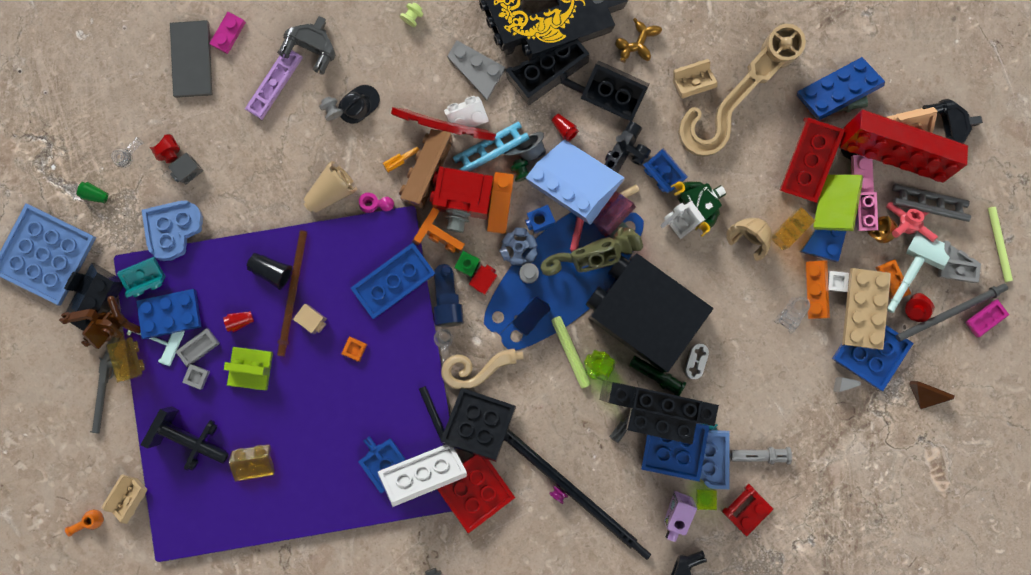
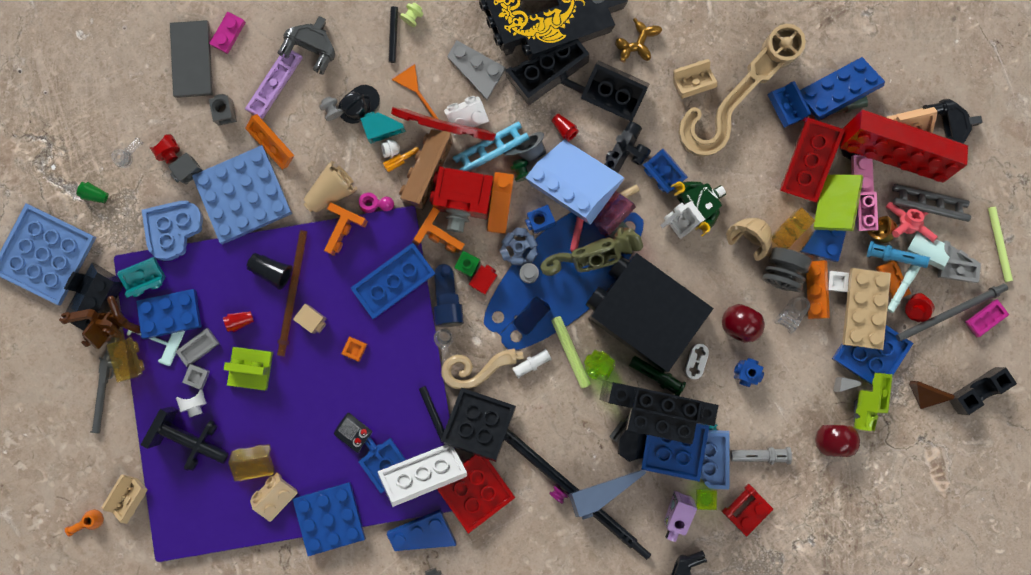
(192, 405): none -> white piece
(225, 117): none -> dark grey brick
(242, 194): none -> medium blue plate
(272, 144): none -> orange plate
(272, 497): none -> tan bracket
(329, 519): none -> blue plate
(342, 228): none -> orange bracket
(352, 432): none -> black sticker
(380, 127): none -> teal slope
(390, 148): none -> white plate
(393, 34): none -> black piece
(409, 80): none -> orange piece
(422, 533): none -> blue wing
(531, 363): none -> white pin
(597, 496): none -> sand blue slope
(631, 445): none -> black piece
(741, 372): none -> blue brick
(743, 323): none -> dark red piece
(788, 265): none -> dark grey wheel
(789, 104): none -> blue bracket
(837, 440): none -> dark red piece
(872, 402): none -> lime plate
(888, 253): none -> dark azure pin
(972, 395): none -> black arch

